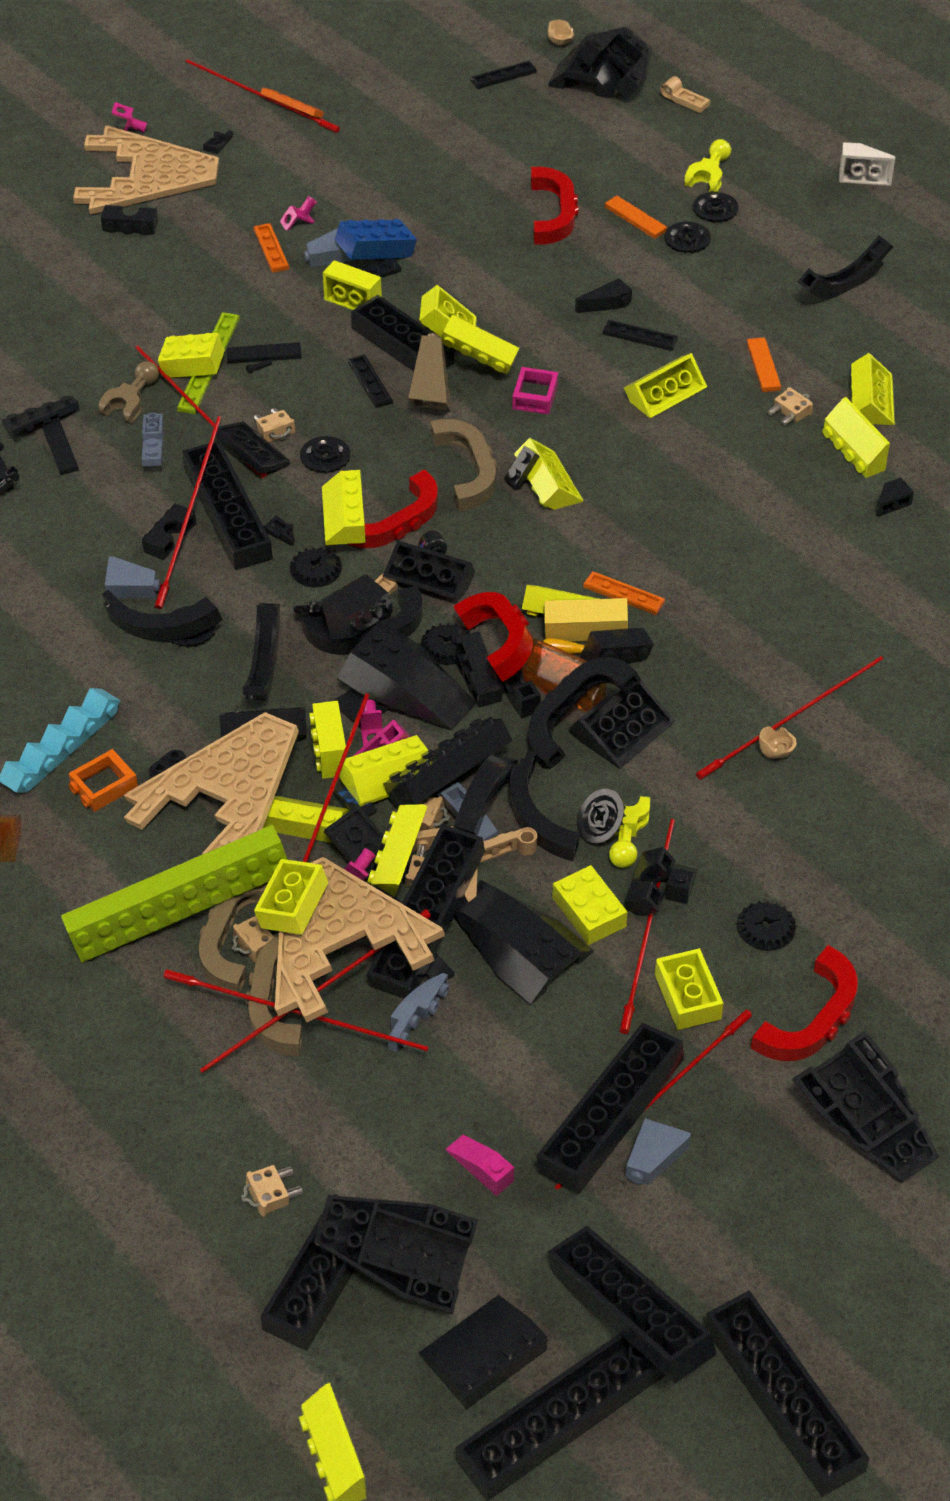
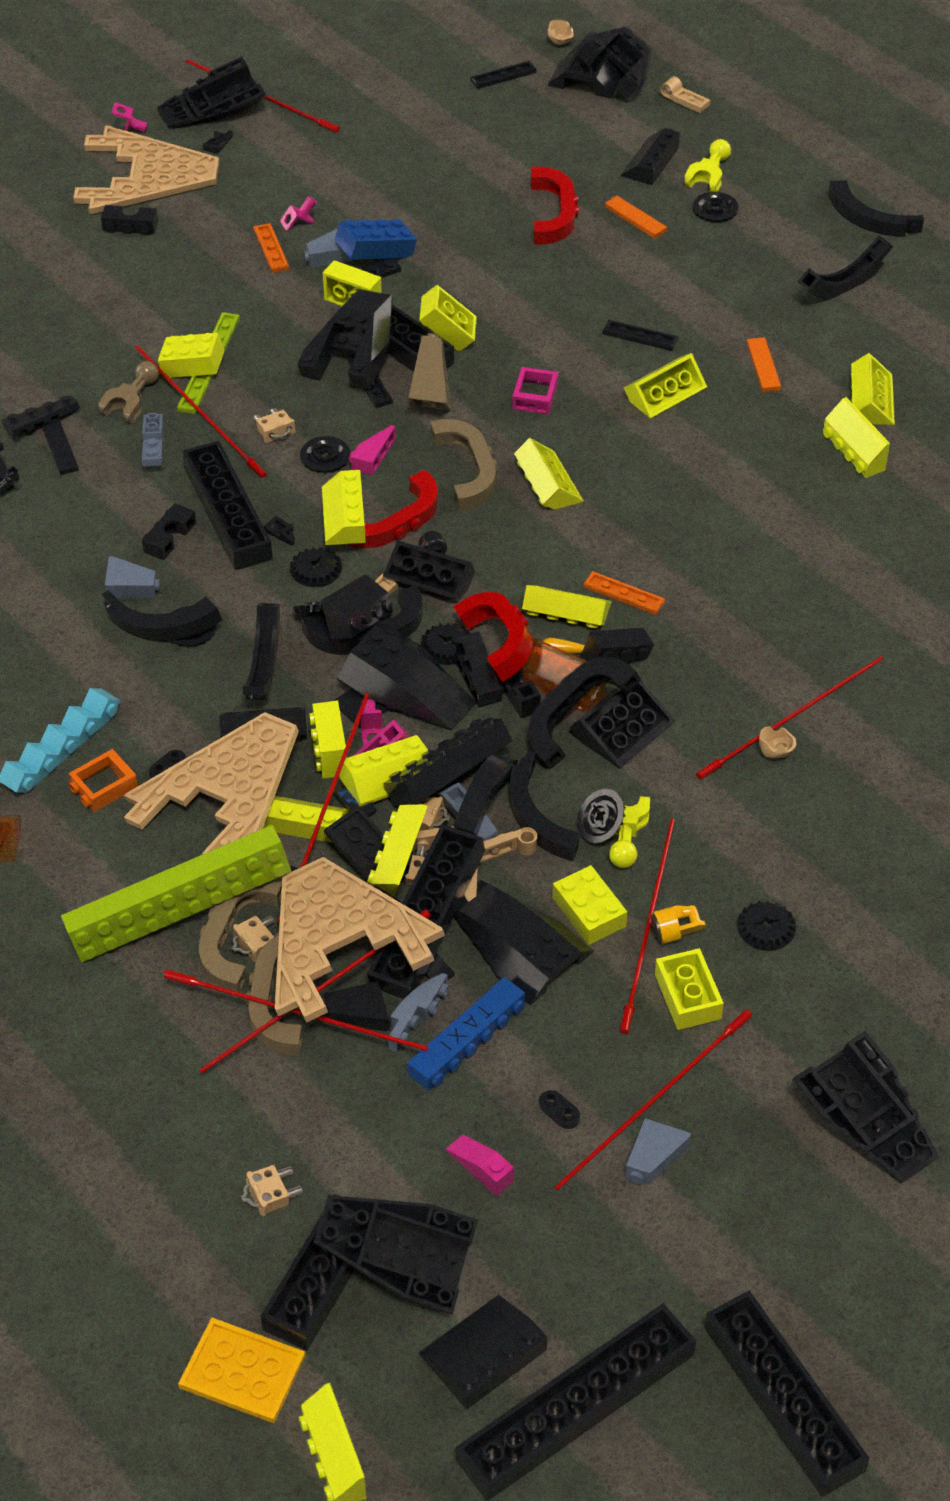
(164, 587): red piece -> none
(214, 97): none -> black wedge
(242, 1370): none -> yellow plate
(250, 368): black piece -> none
(252, 447): black tile -> none
(261, 353): black tile -> none
(291, 896): neon yellow brick -> none
(292, 102): orange tile -> none
(357, 328): none -> black wedge
(358, 1006): none -> black slope
(360, 865): dark pink bracket -> none
(372, 451): none -> dark pink slope
(466, 1034): none -> blue brick
(479, 344): neon yellow slope -> none
(521, 467): black plate -> none
(557, 1109): none -> black plate
(577, 618): light yellow slope -> none
(607, 297): black slope -> none
(610, 1107): black brick -> none
(632, 1304): black brick -> none
(643, 893): black arch -> none
(653, 156): none -> black slope
(666, 923): none -> yellow piece
(680, 883): black slope -> none
(698, 235): black gear -> none
(792, 405): tan piece -> none
(802, 1044): red arch -> none
(865, 165): white slope -> none
(868, 218): none -> black arch
(894, 496): black slope -> none

